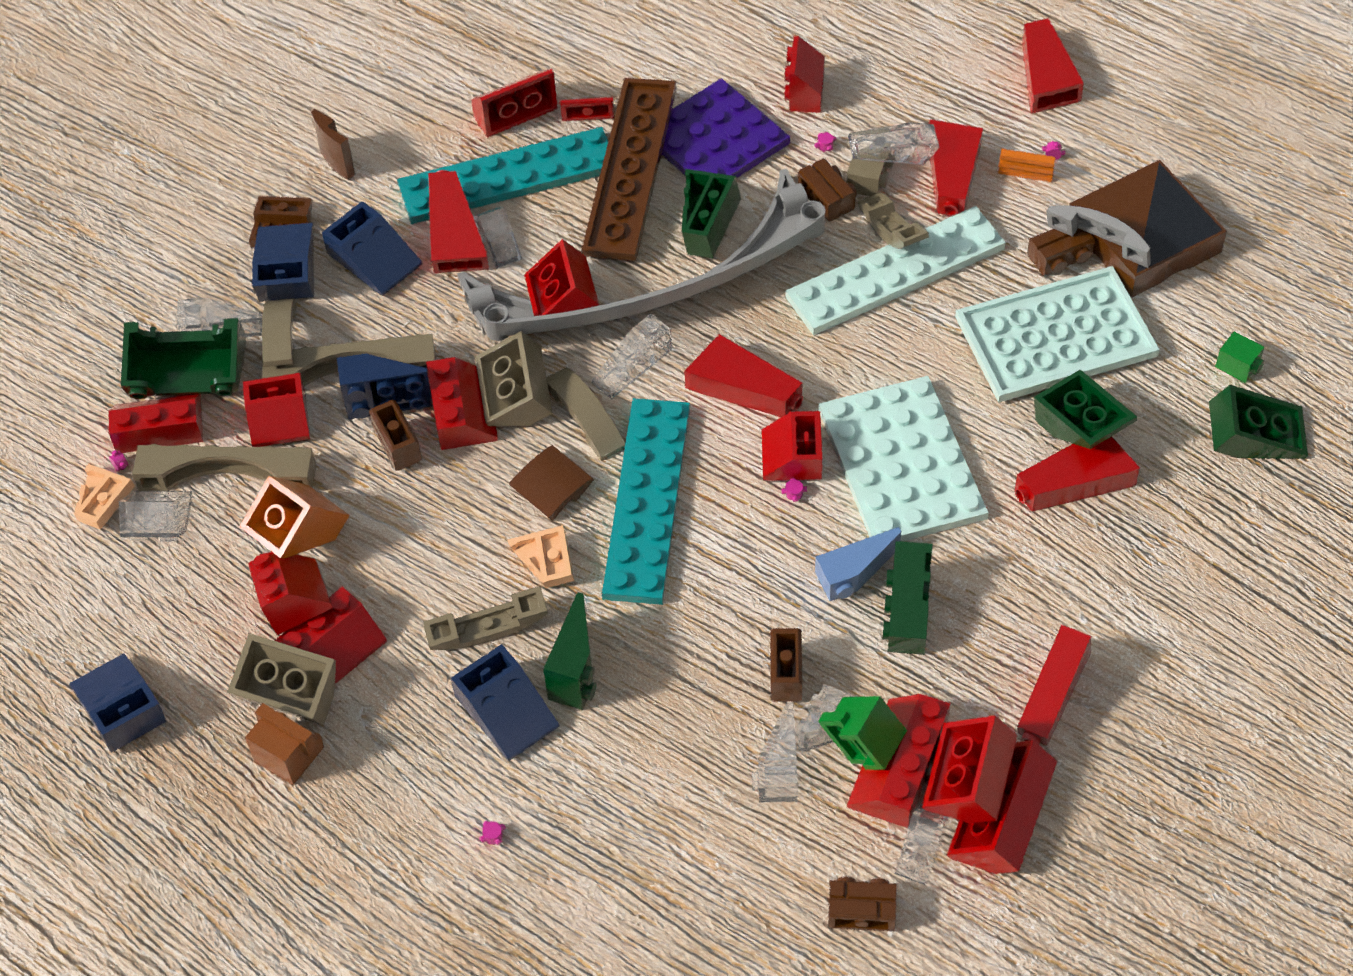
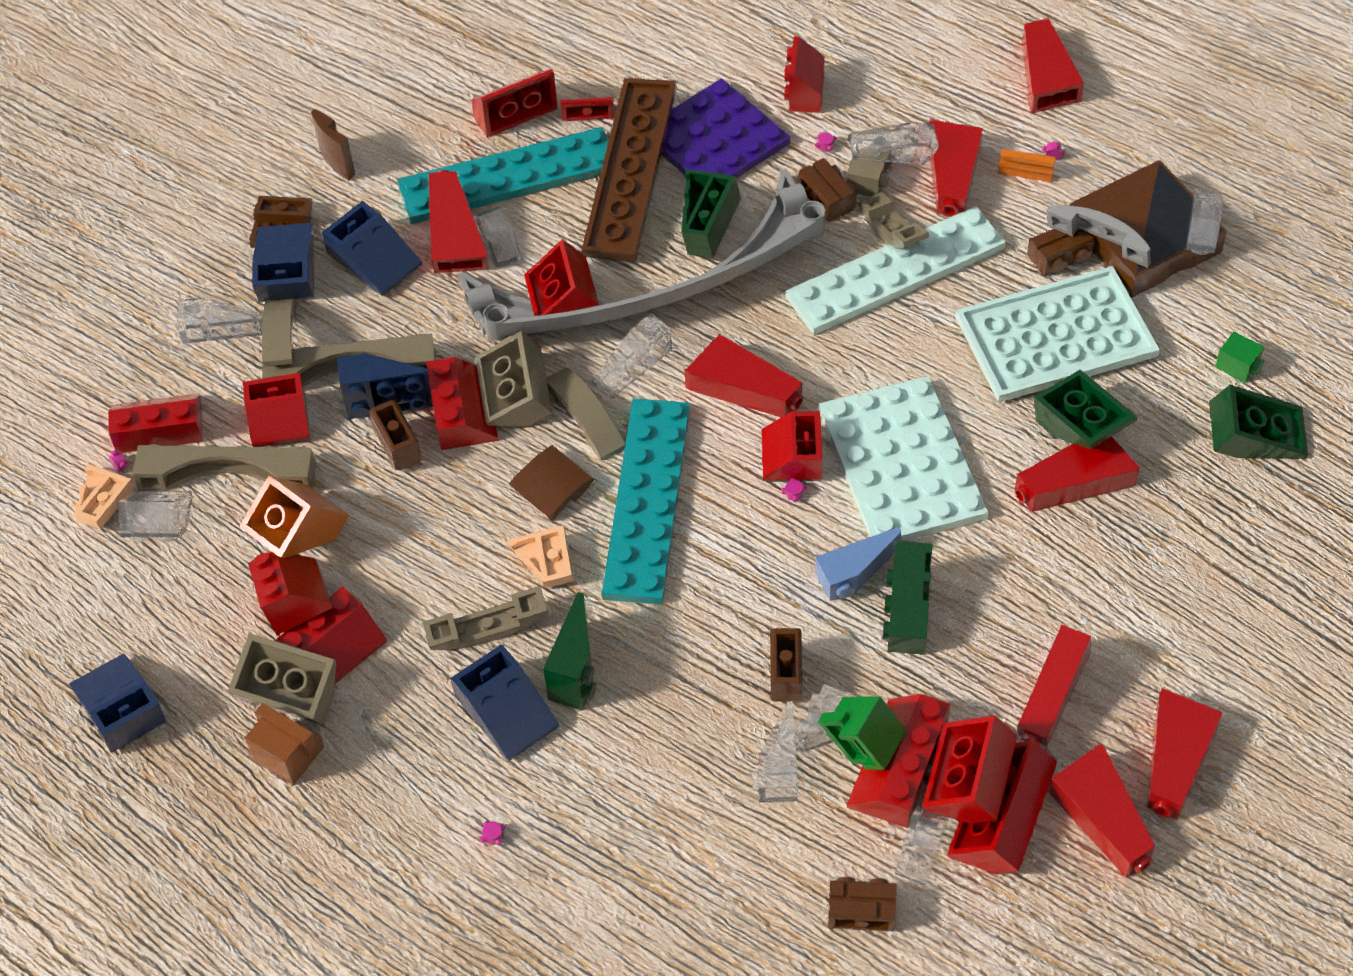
(182, 360): dark green windscreen -> none
(1103, 809): none -> red slope
(1178, 749): none -> red slope
(1204, 221): none -> clear slope

